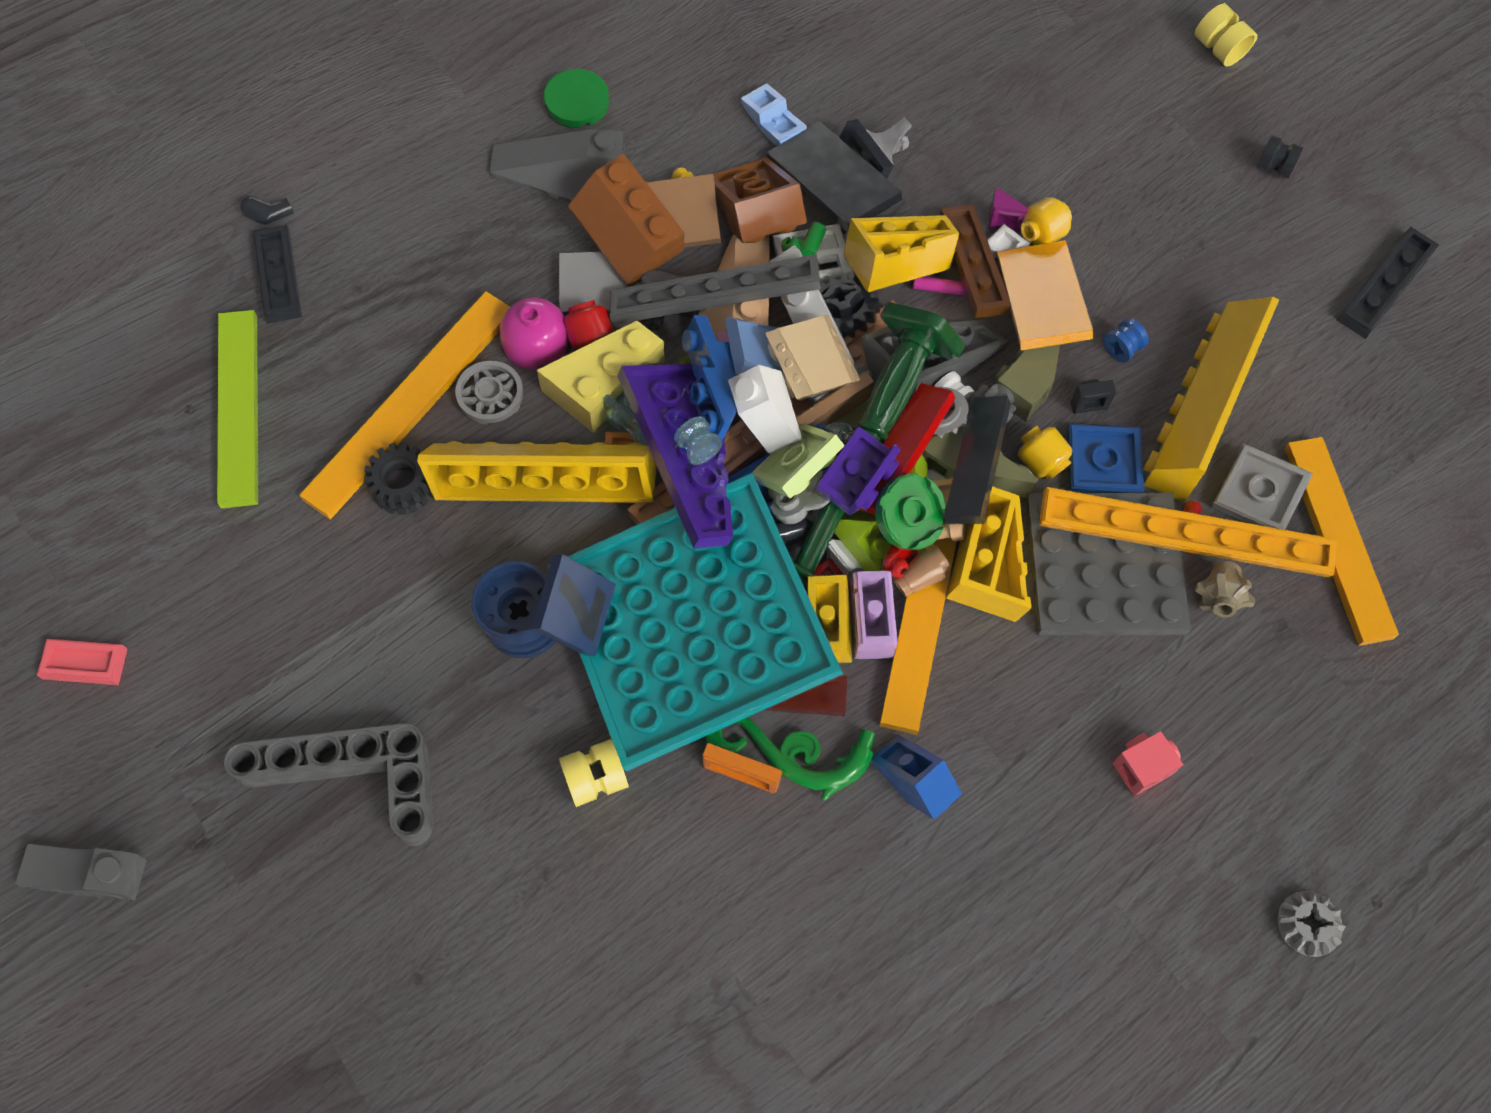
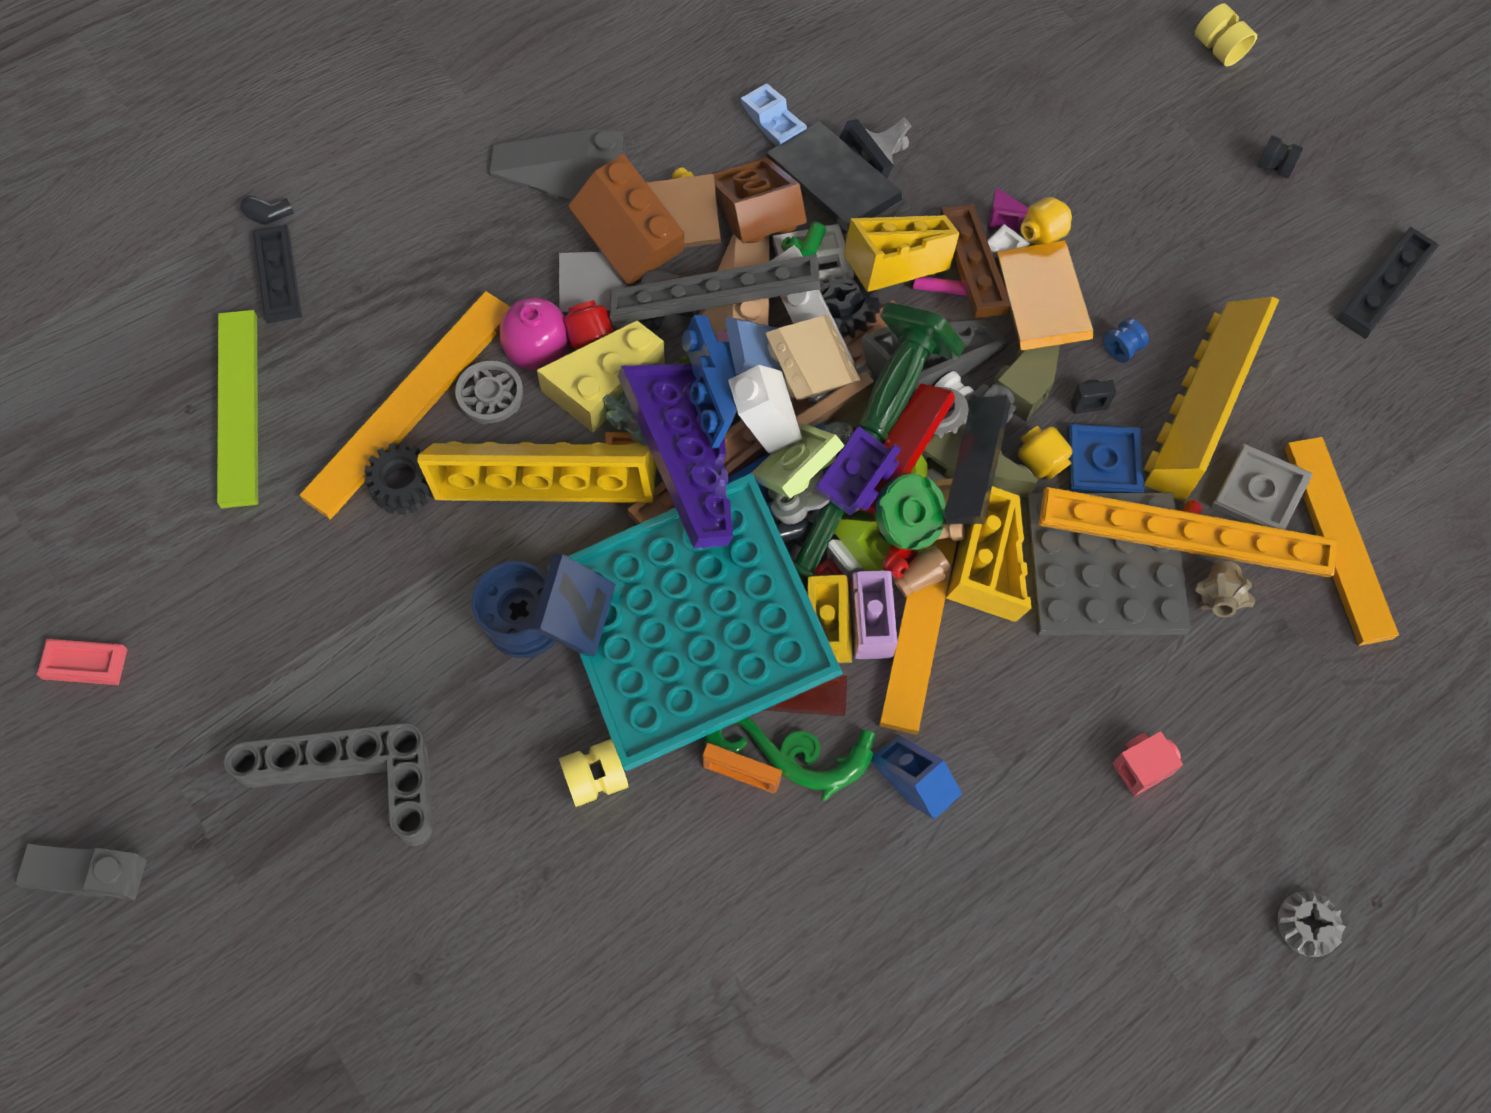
(576, 98): green tile -> none
(698, 440): clear light blue wheel -> none

